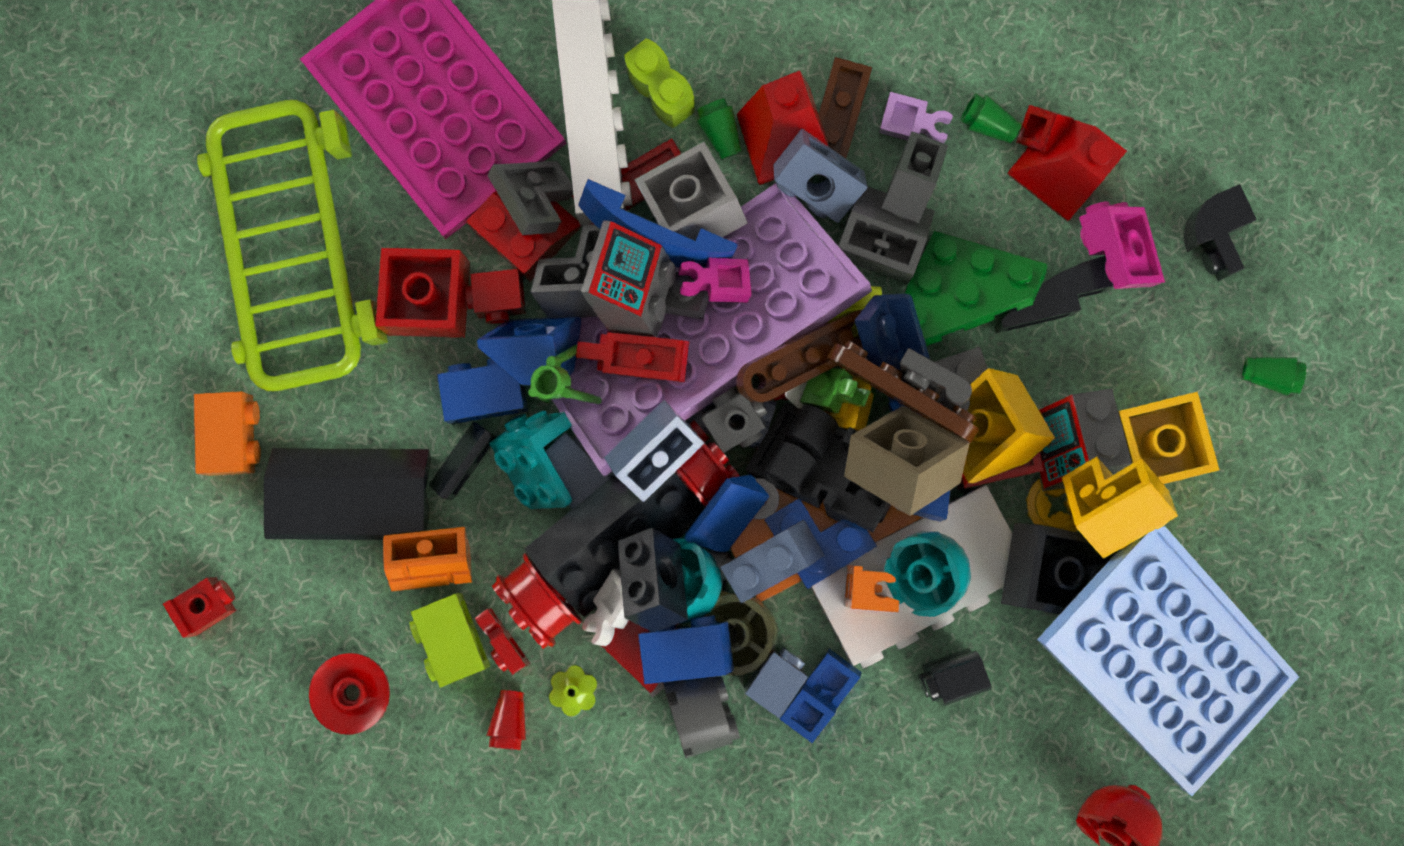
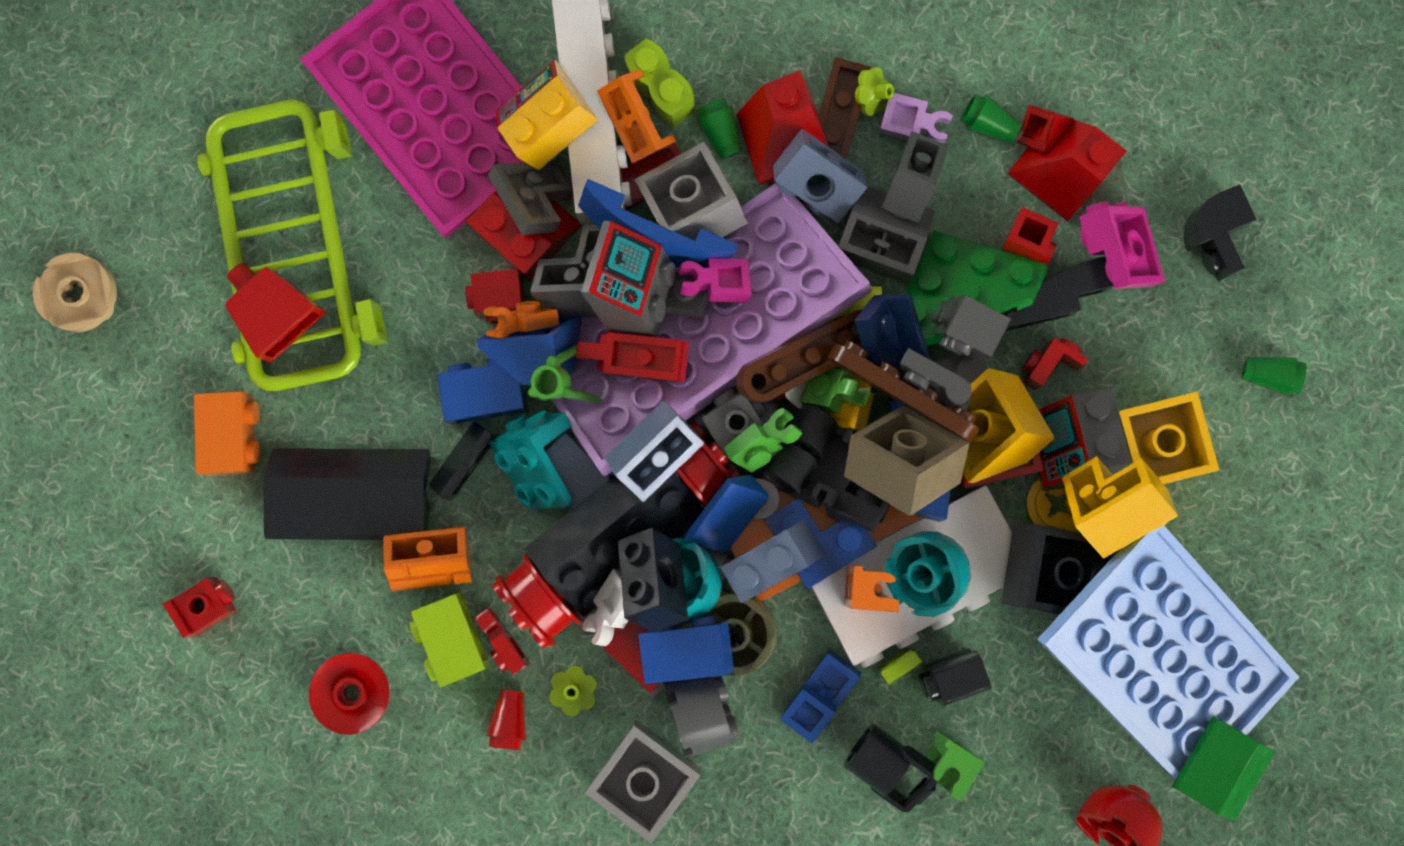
(58, 279): none -> tan plate
(269, 310): none -> red torso
(422, 292): red brick -> none
(526, 318): none -> orange plate
(544, 116): none -> yellow slope
(632, 117): none -> orange hinge
(643, 781): none -> light grey brick
(760, 443): none -> bright green plate
(777, 681): sand blue brick -> none
(873, 91): none -> lime plant
(883, 762): none -> black piece
(899, 665): none -> lime tile
(956, 766): none -> bright green hinge
(968, 326): none -> dark grey brick
(1031, 236): none -> red brick
(1041, 364): none -> red bracket
(1223, 769): none -> green slope

